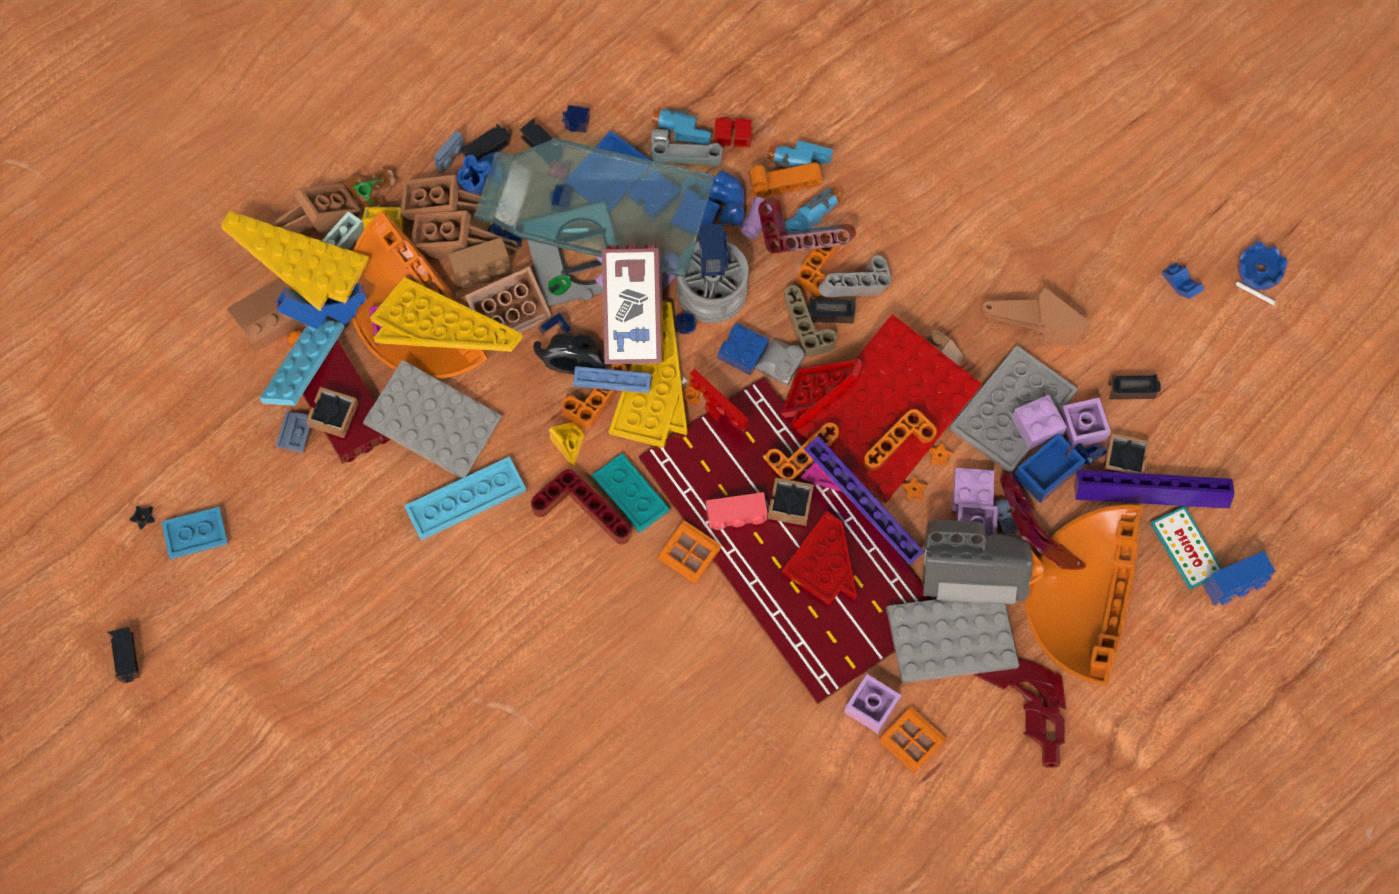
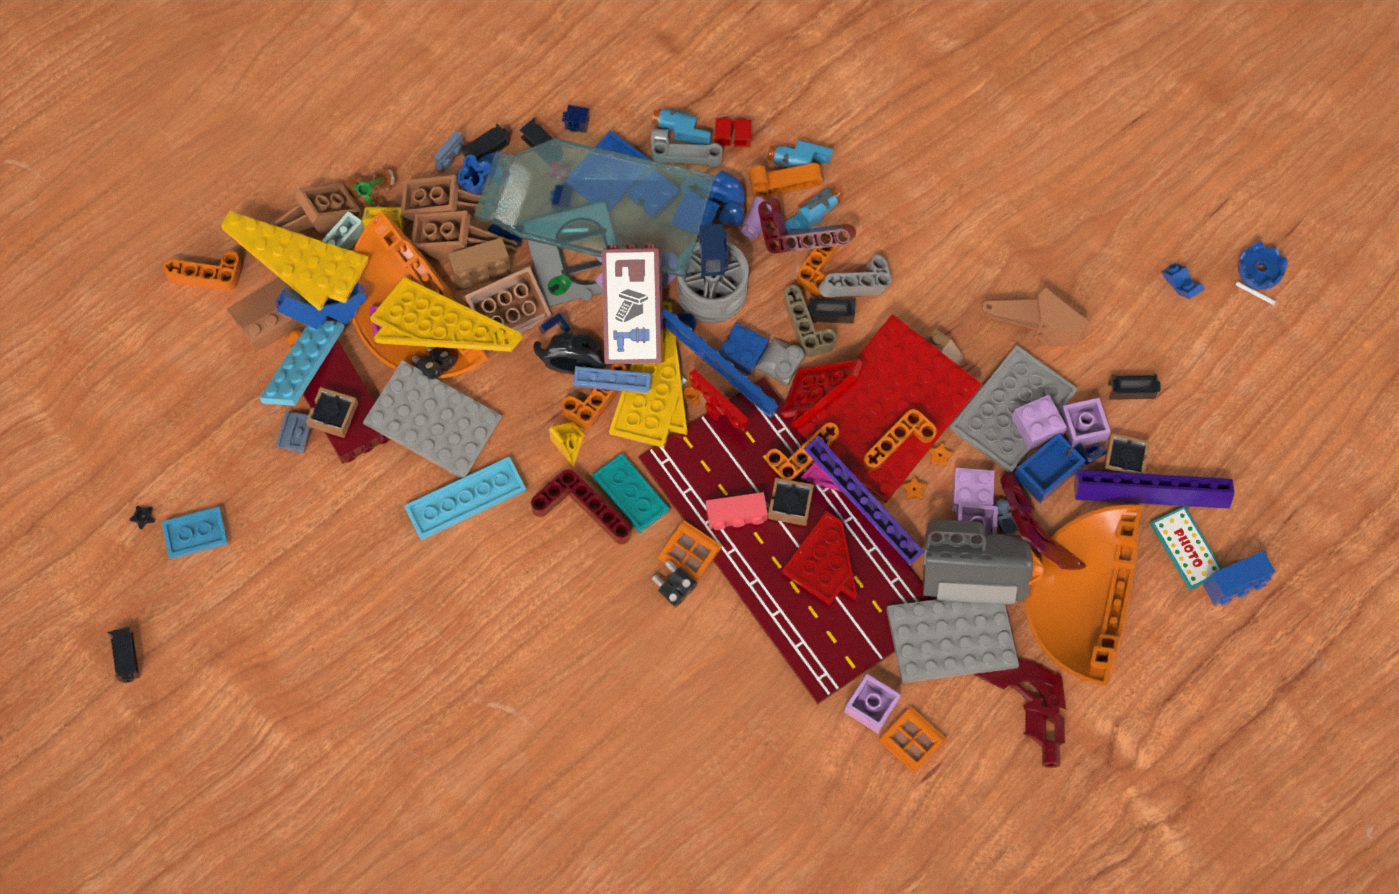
(178, 271): none -> orange beam
(435, 363): none -> black piece
(678, 585): none -> black piece
(719, 364): none -> blue plate

